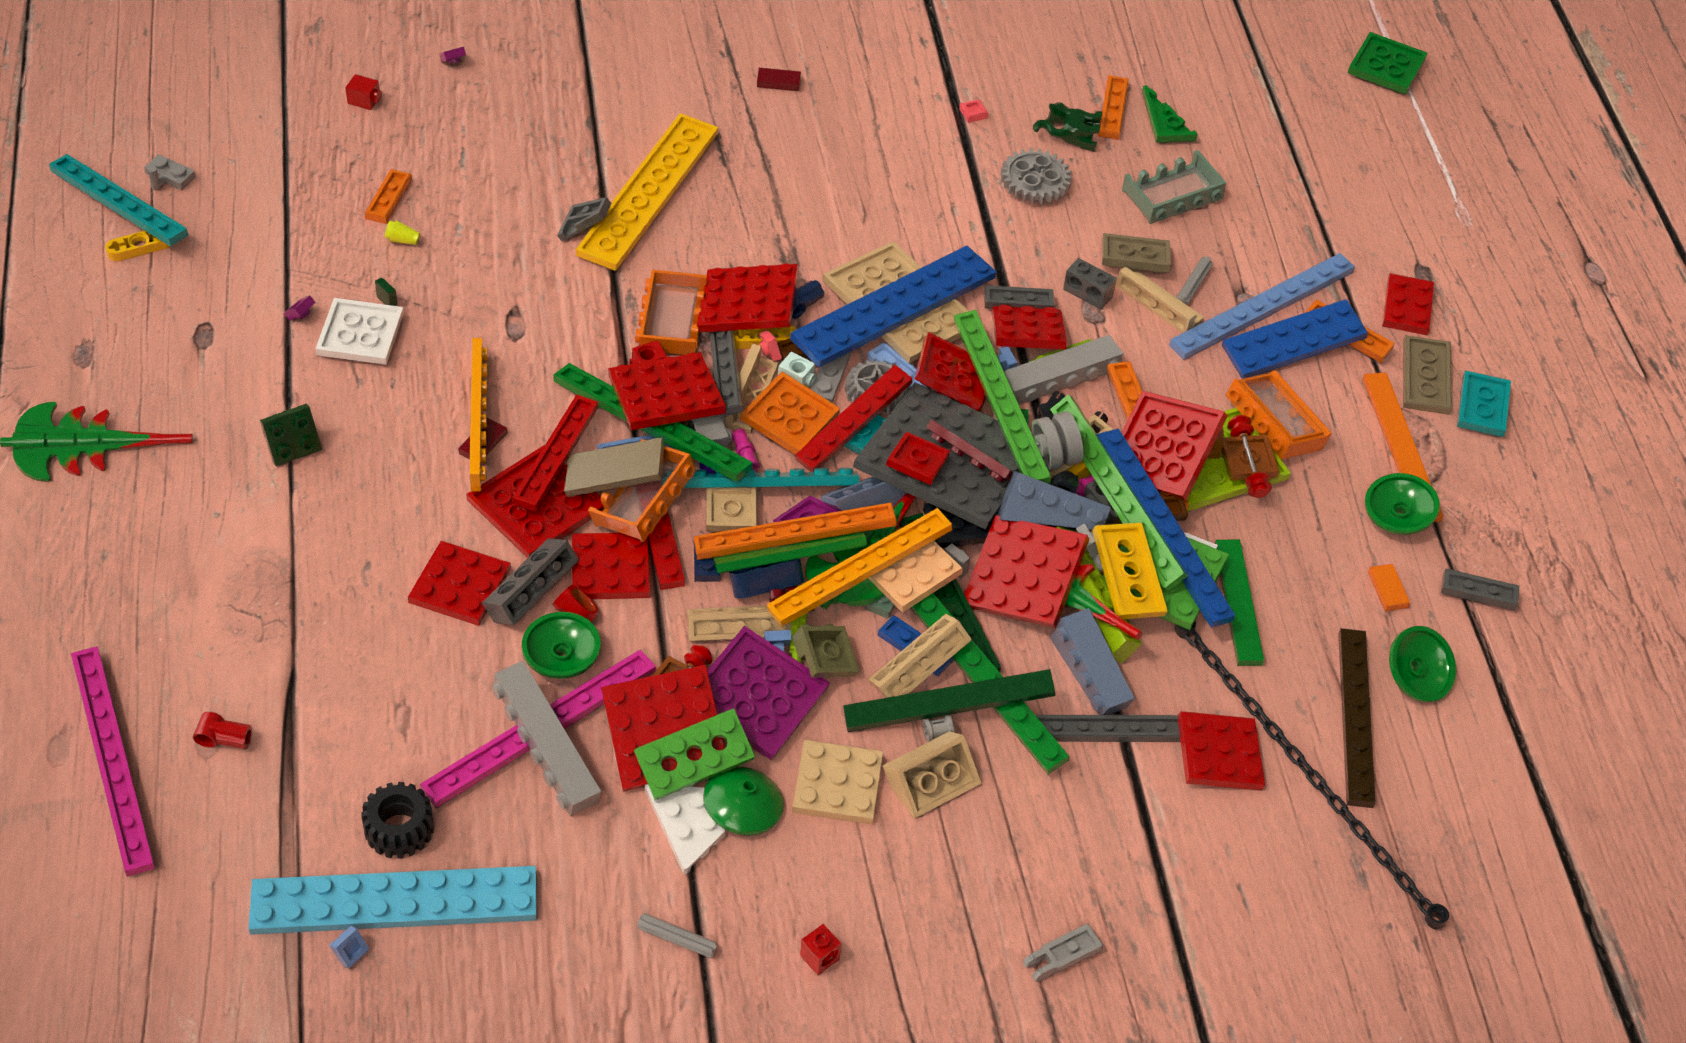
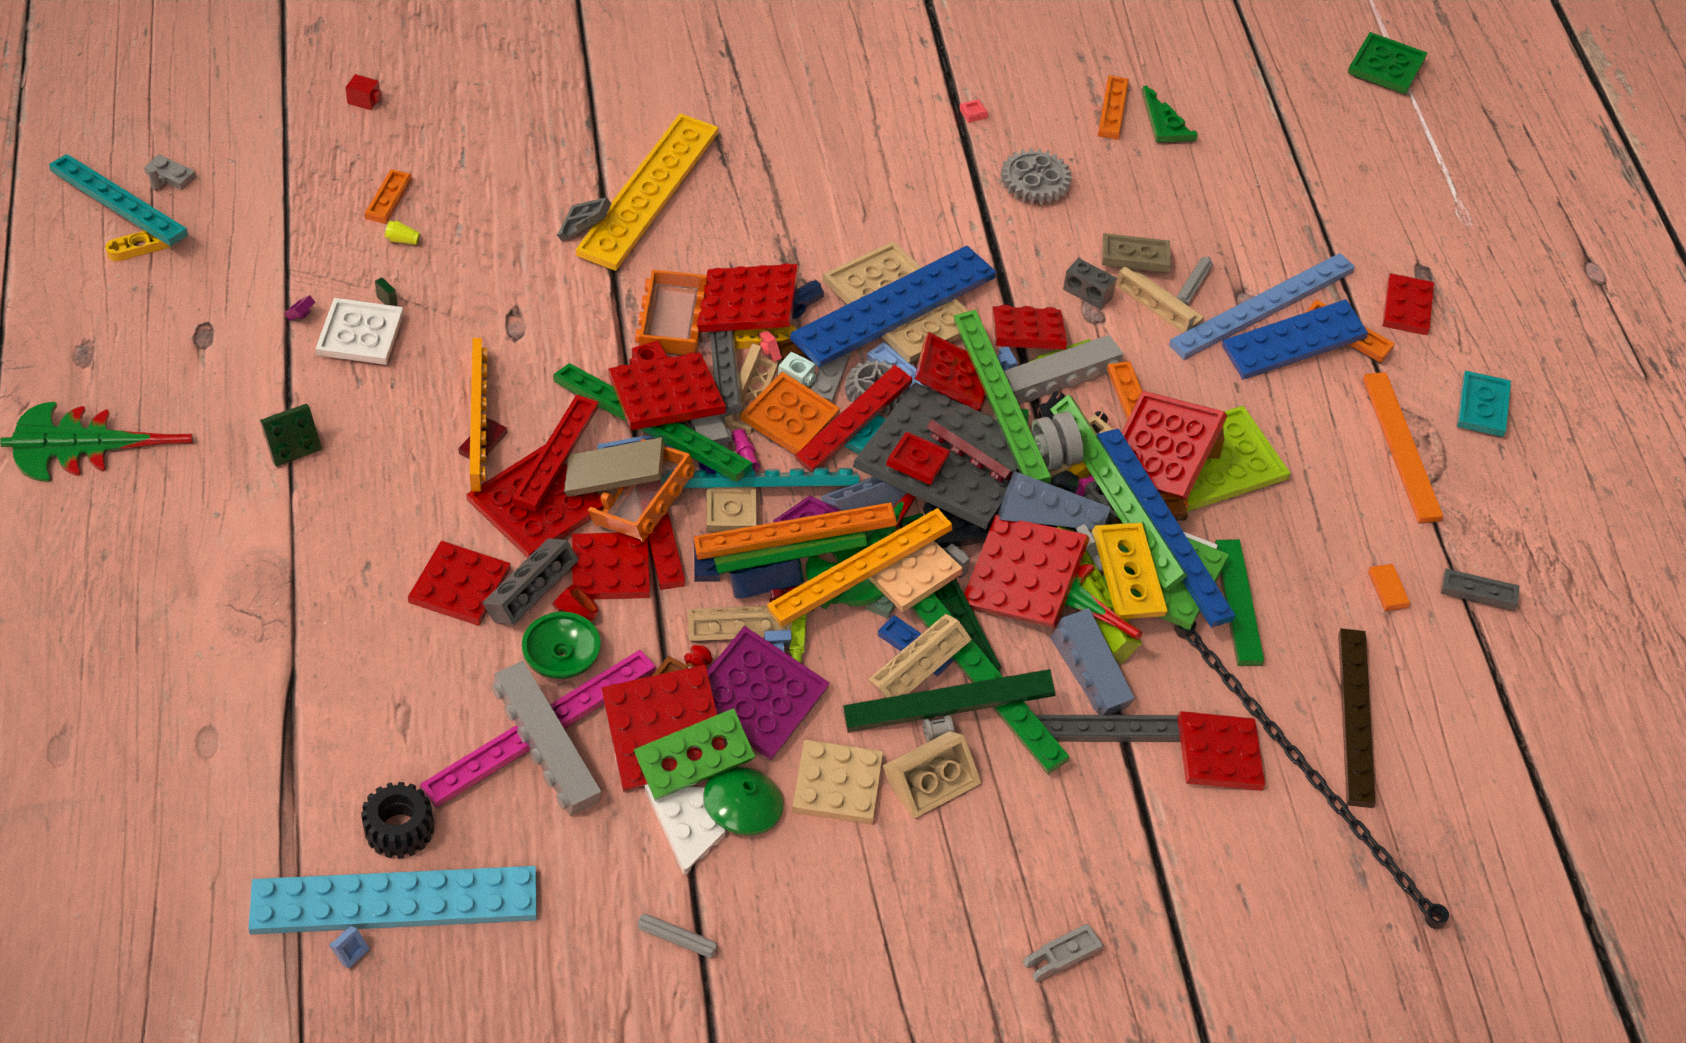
(112, 762): dark pink plate -> none
(215, 730): red piece -> none
(453, 56): magenta plate -> none
(778, 79): dark red tile -> none
(820, 949): red brick -> none
(826, 650): olive plate -> none
(1018, 297): dark grey plate -> none
(1077, 127): dark green animal -> none
(1175, 190): sand green window -> none
(1249, 457): dark orange plate -> none
(1279, 414): orange window -> none
(1404, 495): green dish -> none
(1427, 374): dark tan tile -> none
(1431, 661): green dish -> none

